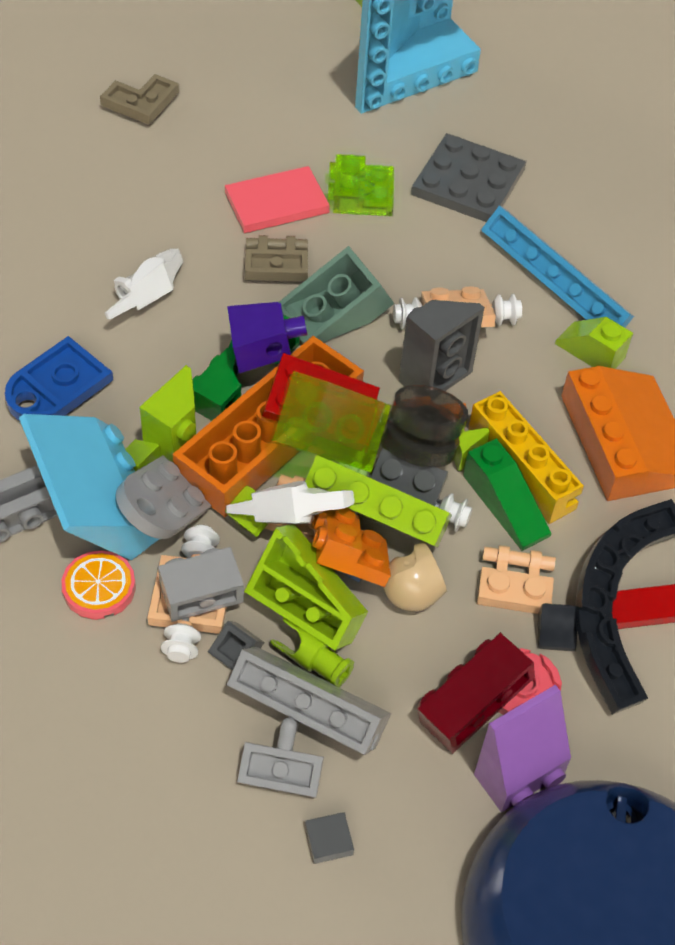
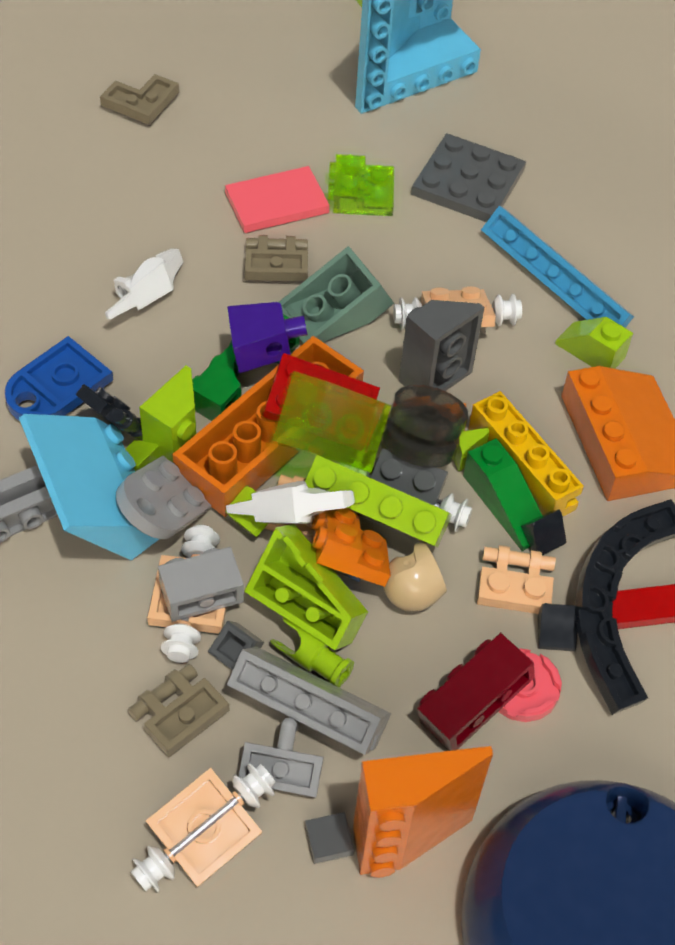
(98, 584): tile -> none
(112, 409): none -> black plate
(185, 716): none -> dark tan plate
(203, 827): none -> light nougat plate
(414, 804): none -> orange slope
(525, 750): medium lavender slope -> none
(546, 532): none -> black slope

